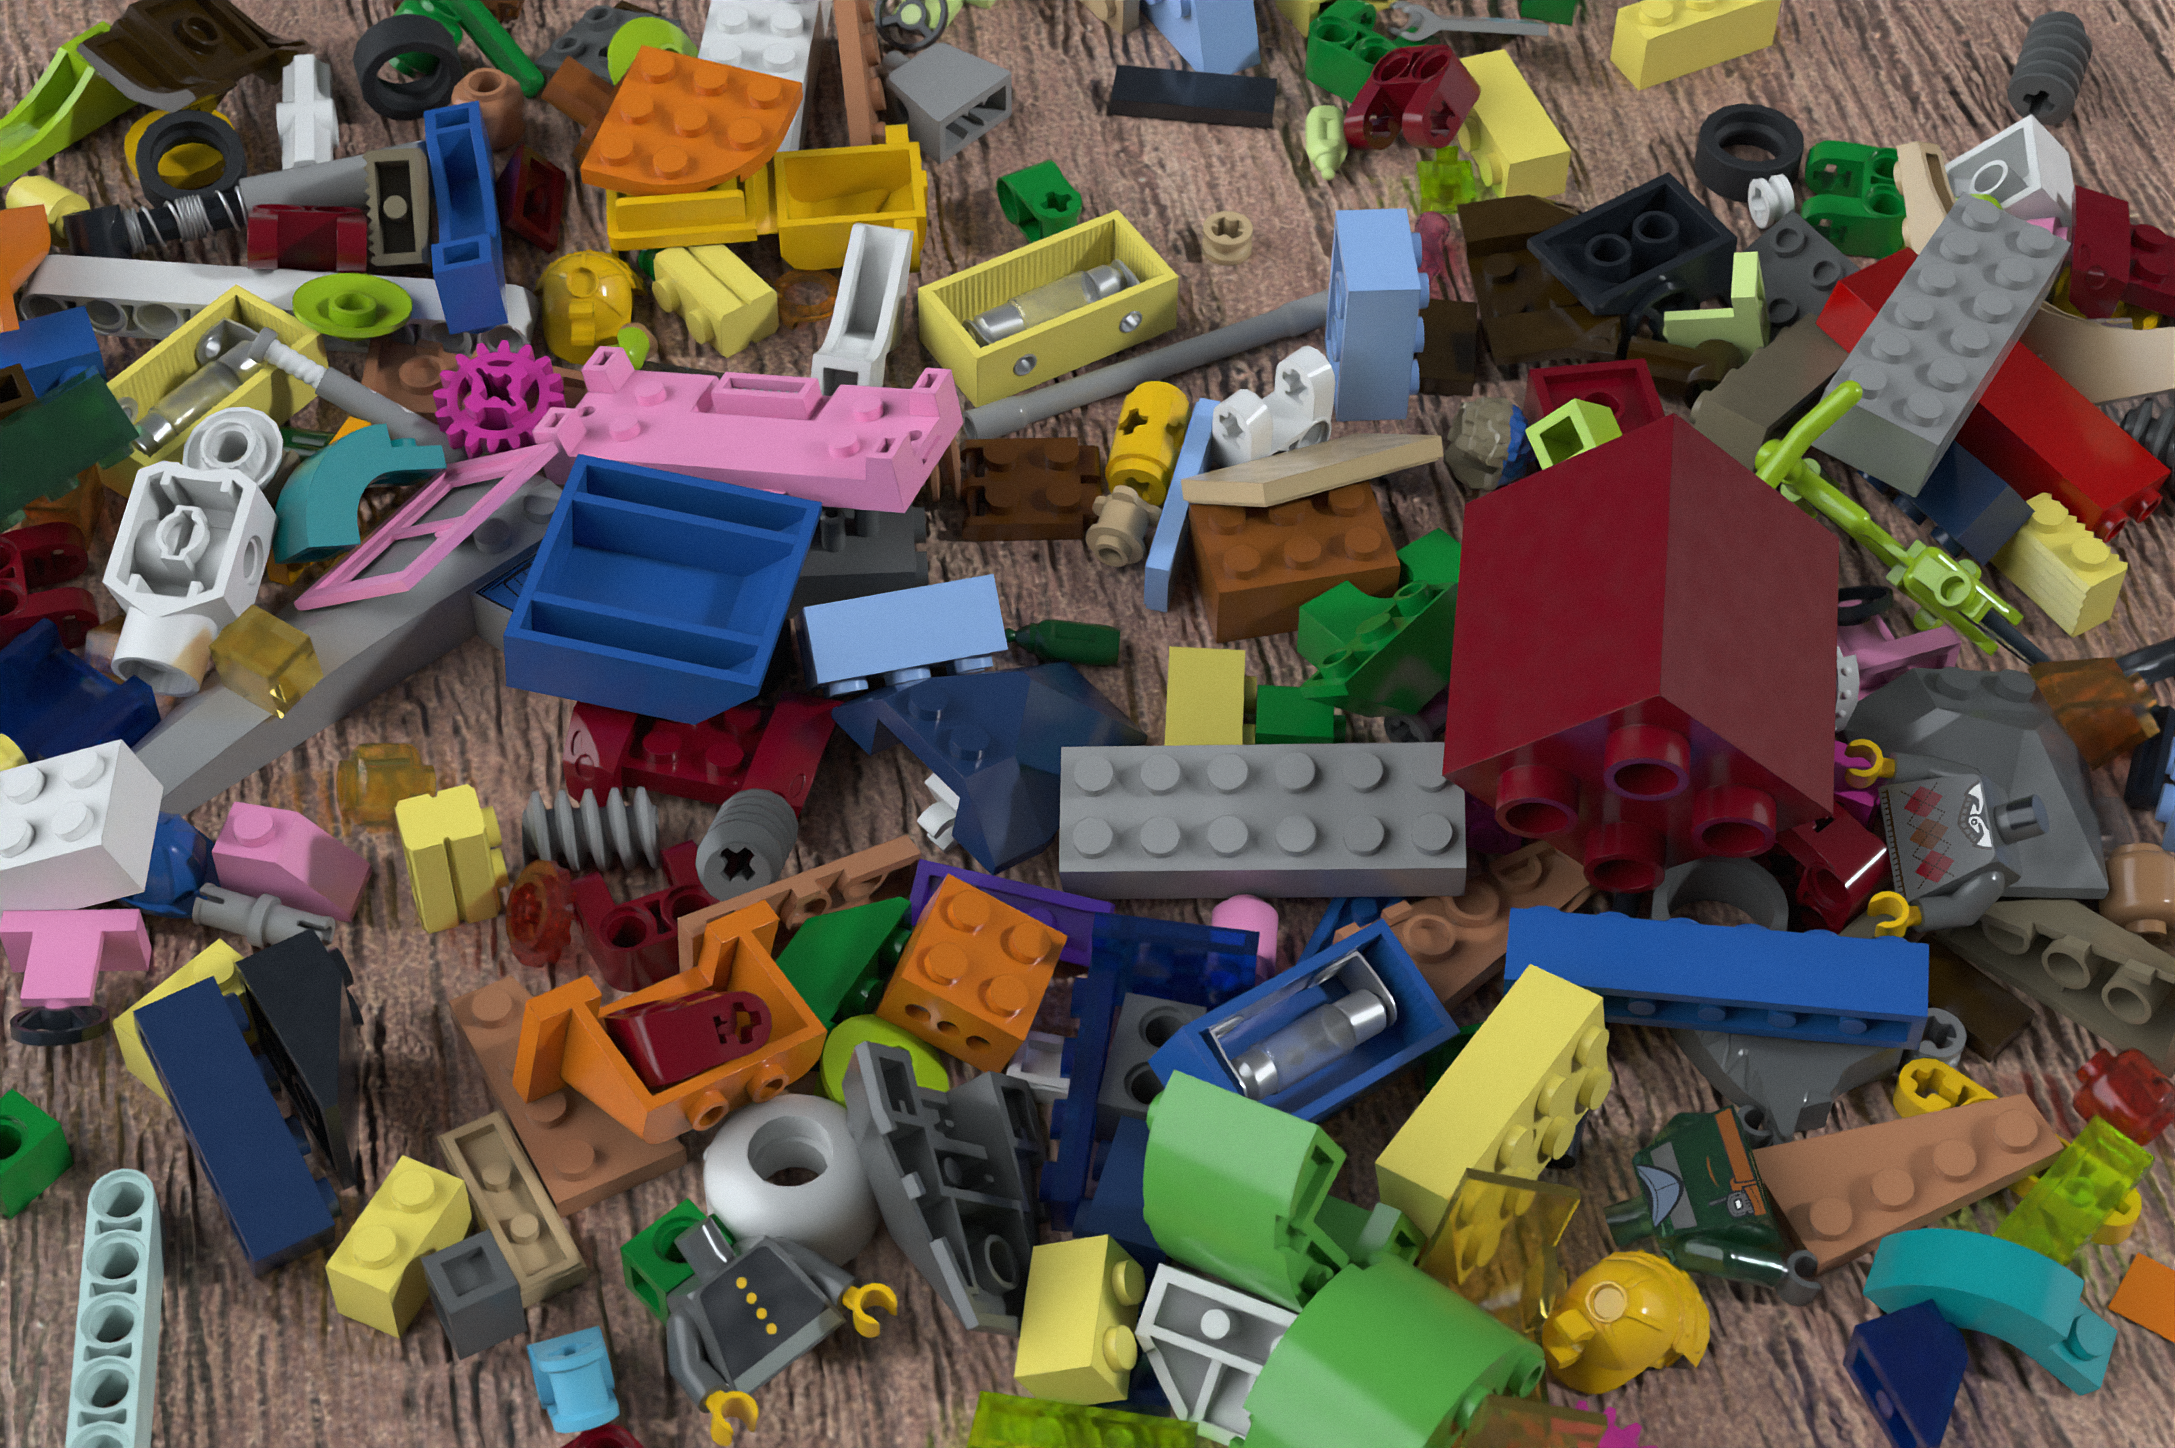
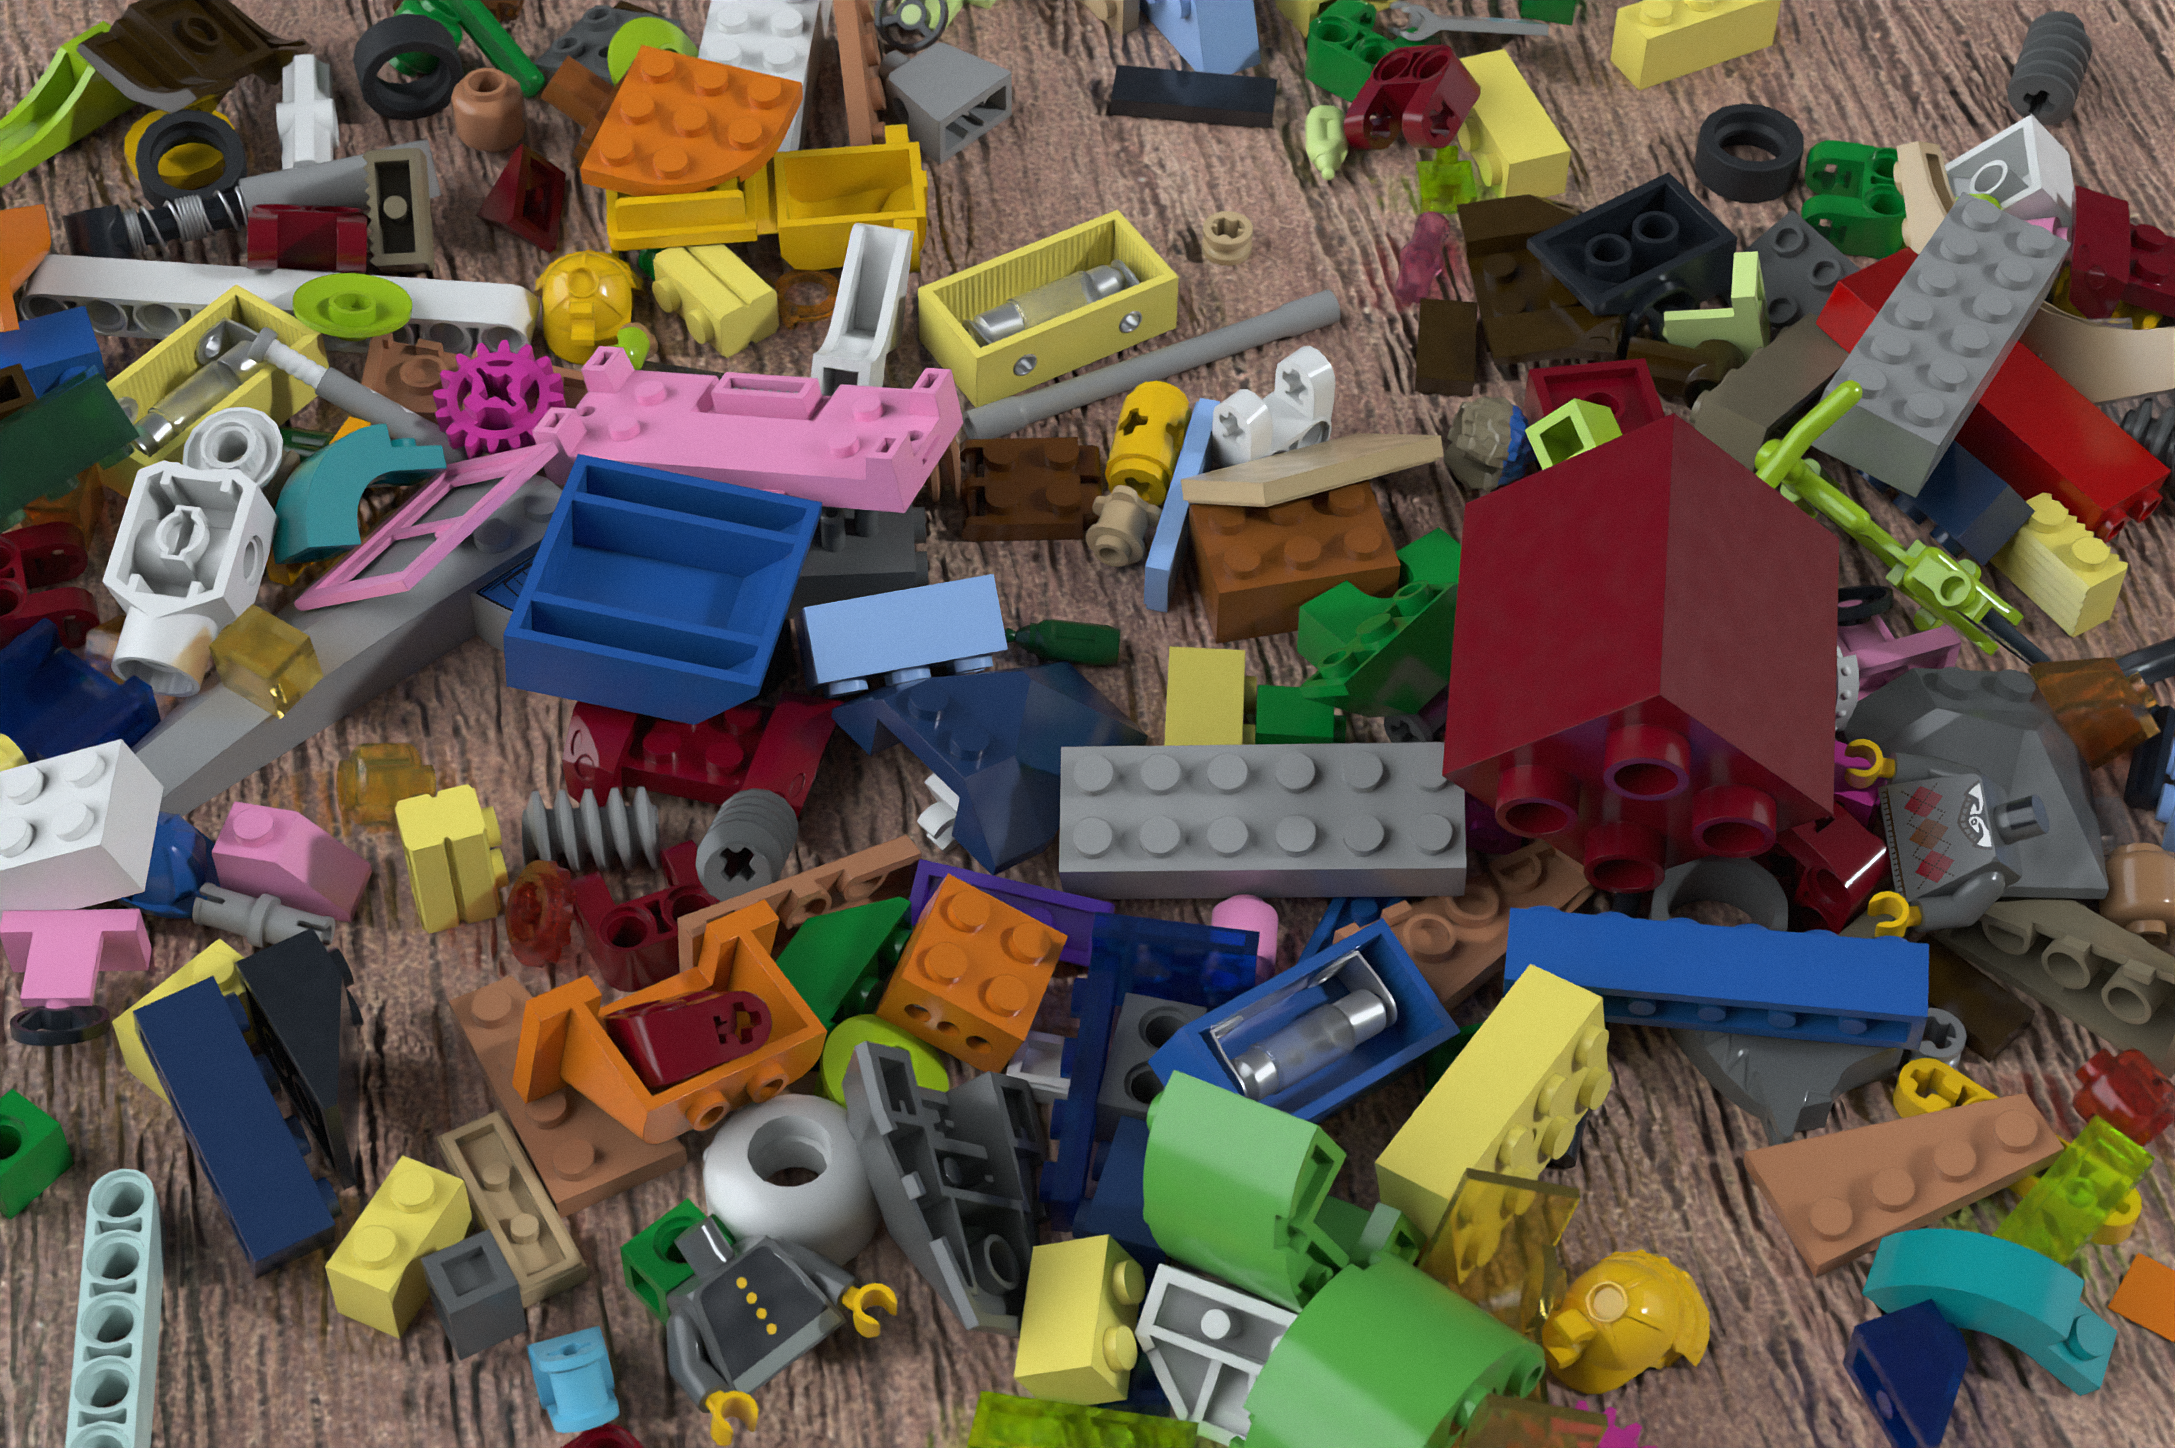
(56, 199): light yellow brick -> none
(469, 250): blue arch -> none
(1039, 200): green piece -> none
(1375, 313): light blue brick -> none
(1711, 1204): clear green torso -> none
(1770, 200): white bush -> none

